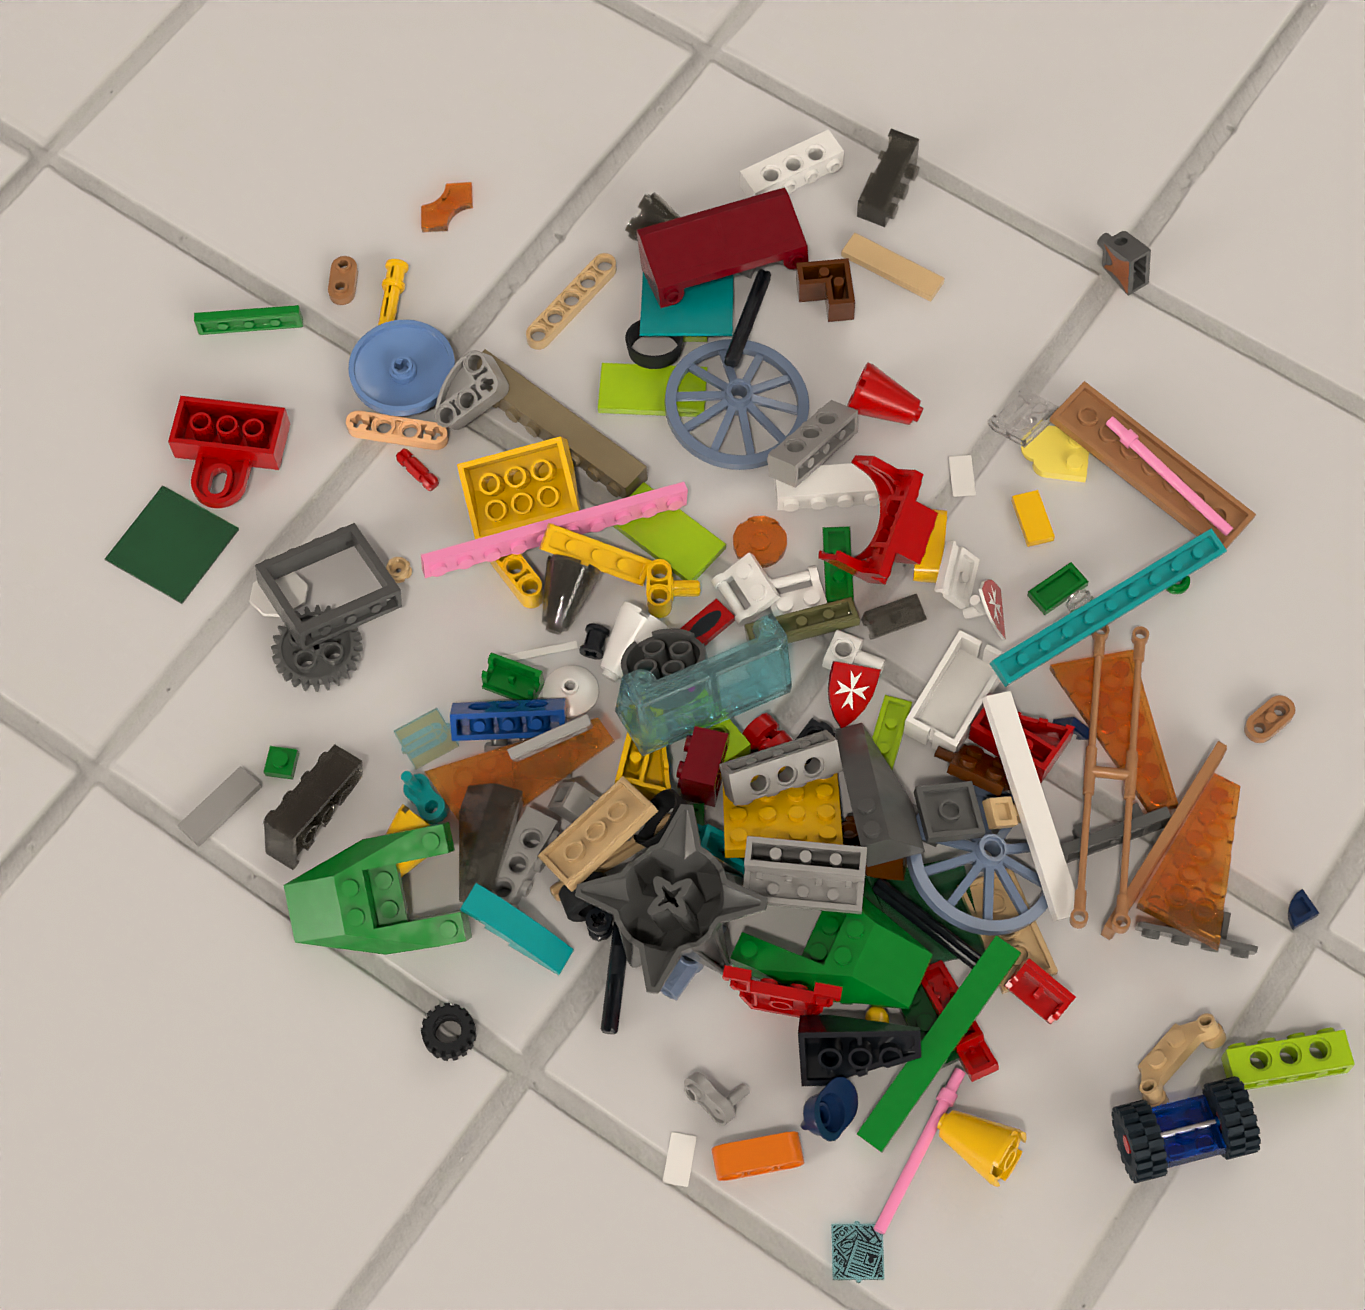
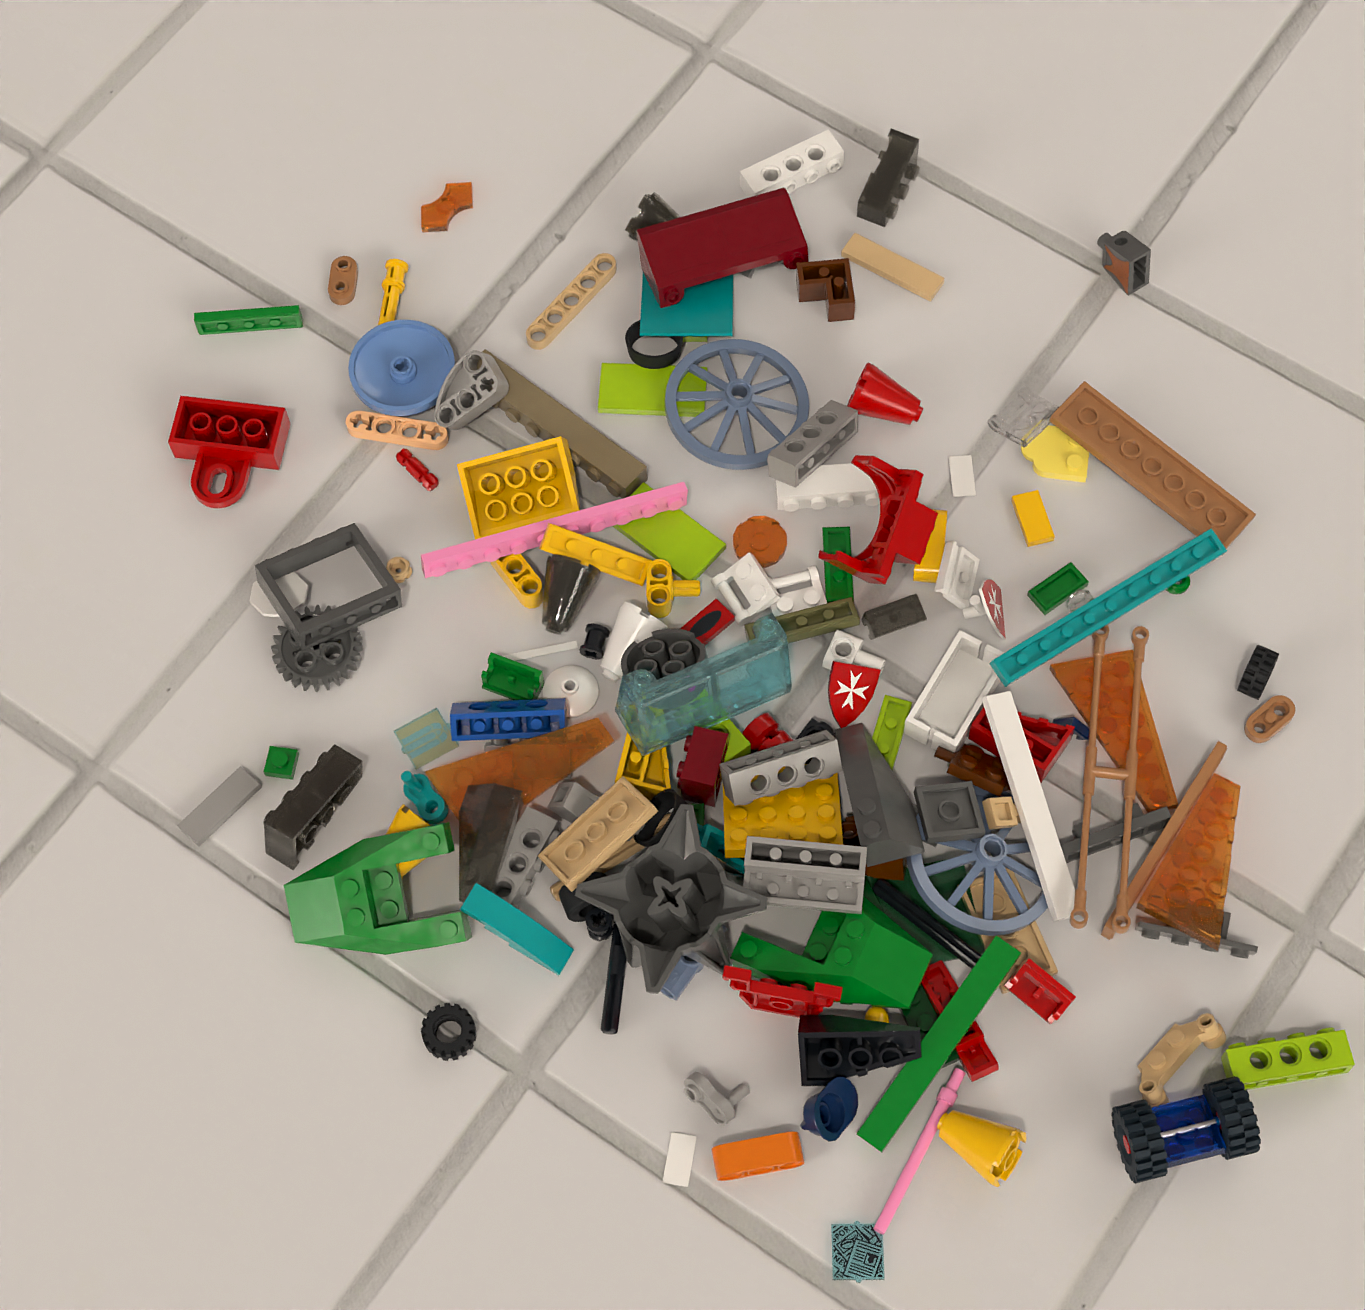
(172, 544): clear green piece -> none
(550, 738): light grey tile -> none
(747, 318): black axle -> none
(1130, 439): bright pink bar -> none
(1258, 672): none -> black tyre
(1301, 910): dark blue tile -> none

